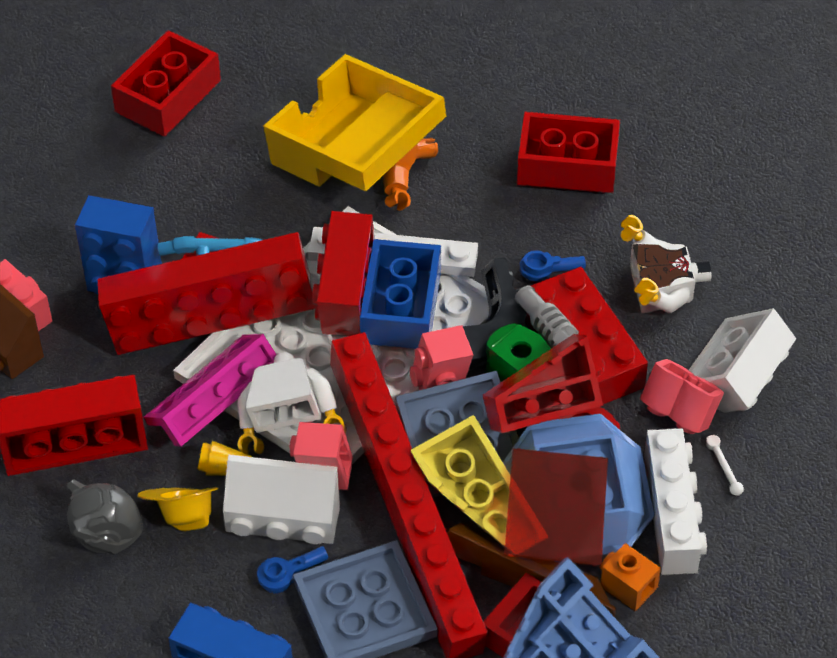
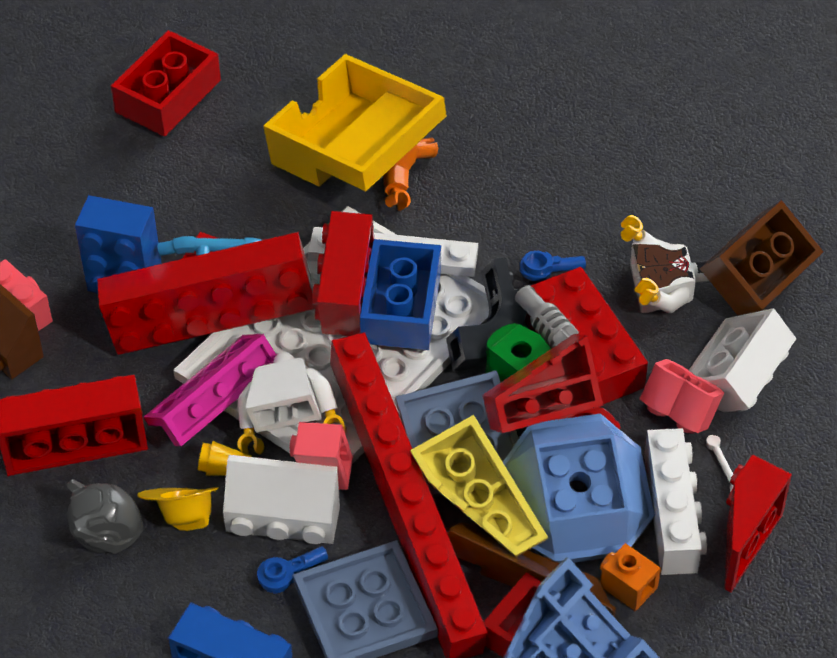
(441, 358): coral brick -> none
(556, 506): clear red piece -> none
(568, 152): red brick -> none
(754, 511): none -> red slope
(761, 260): none -> reddish brown brick

